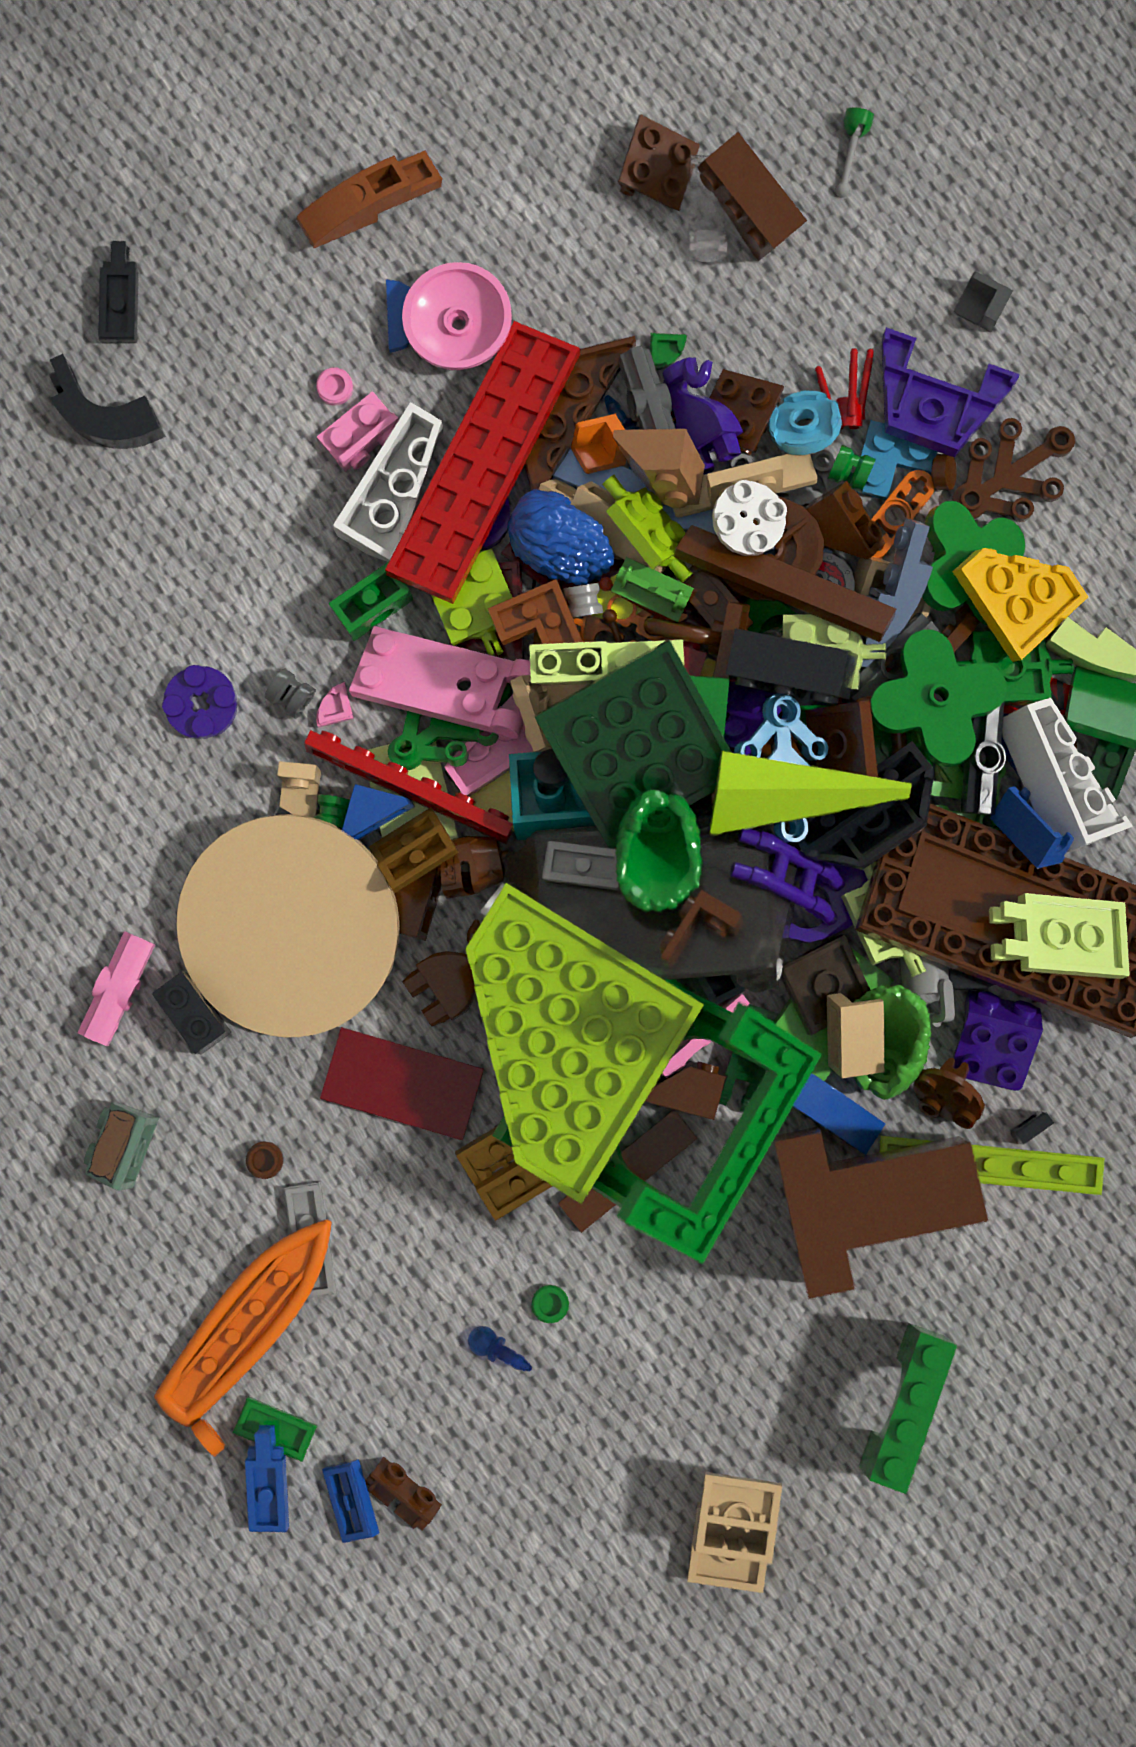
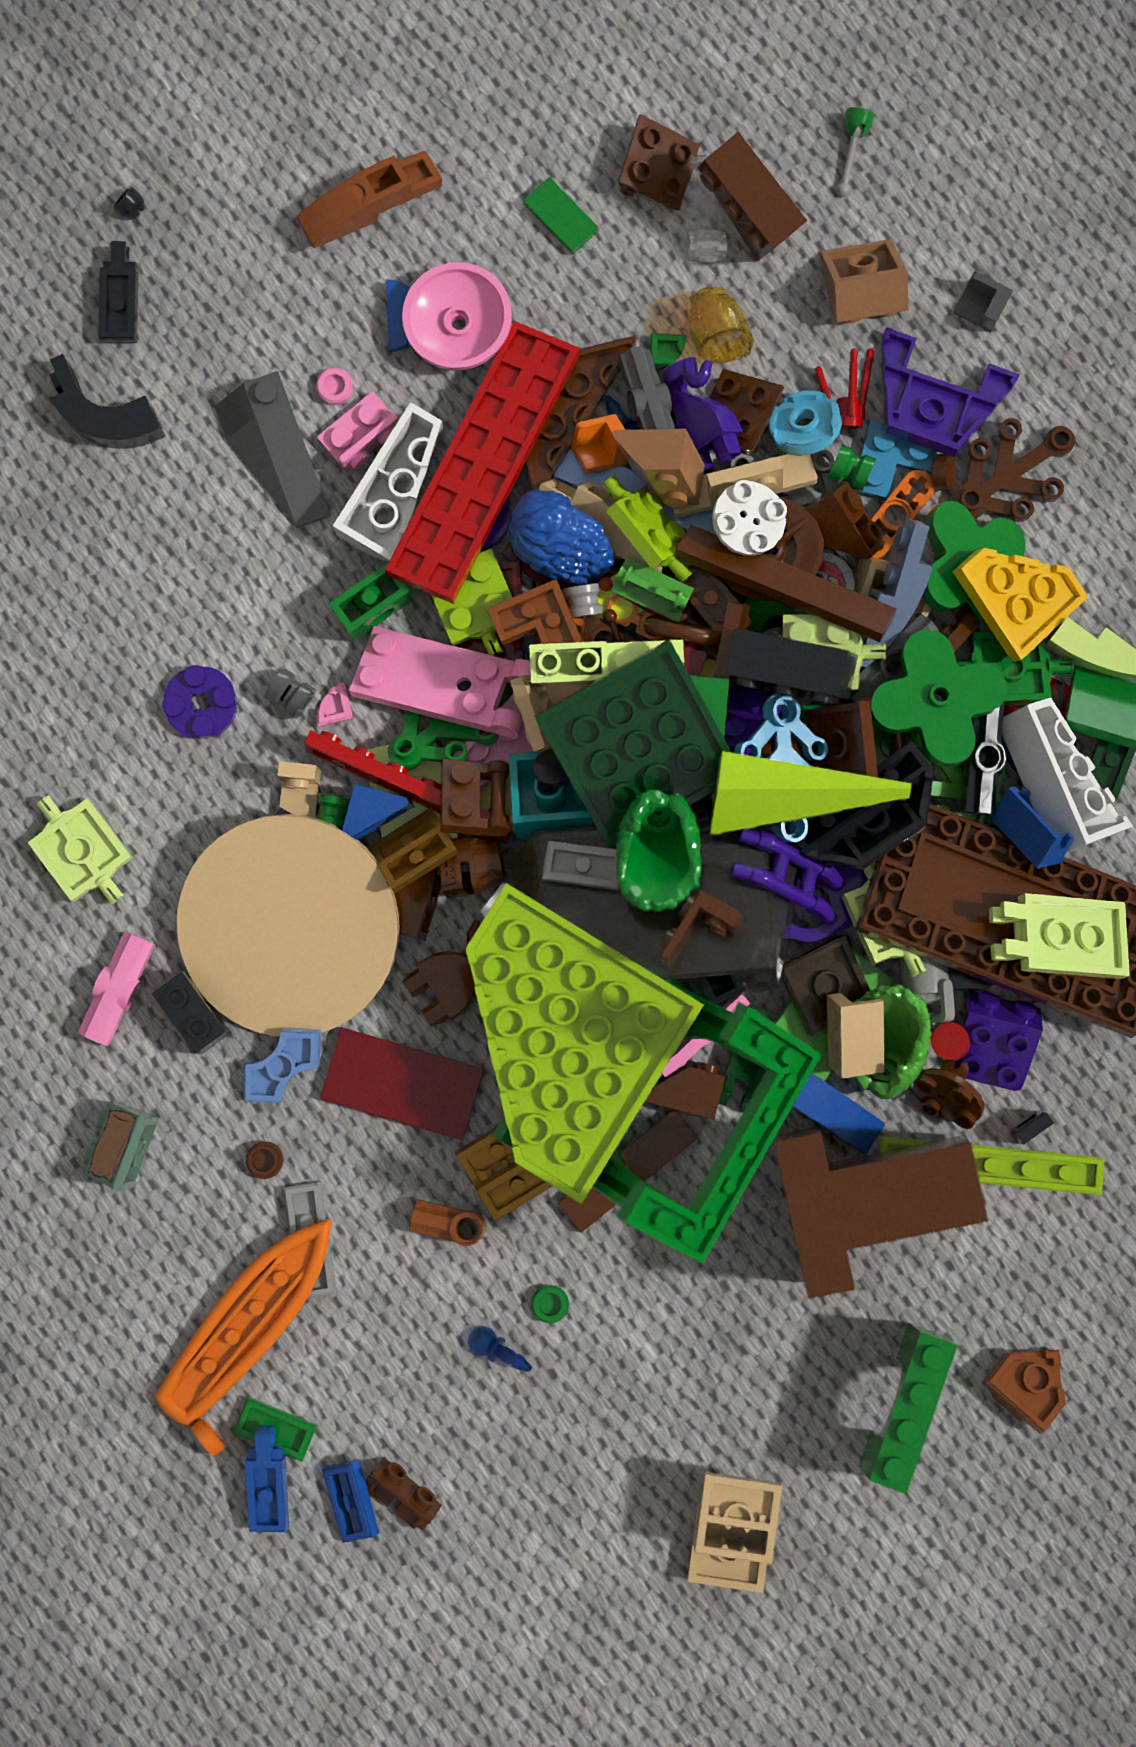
(80, 850): none -> yellowish green plate
(128, 203): none -> black hinge
(269, 441): none -> dark grey wedge
(295, 1052): none -> medium blue tile
(444, 1221): none -> dark orange piece
(462, 797): none -> reddish brown plate
(560, 215): none -> green tile
(716, 314): none -> clear yellow helmet
(865, 281): none -> medium nougat slope
(950, 1041): none -> red tile
(1029, 1386): none -> dark orange plate

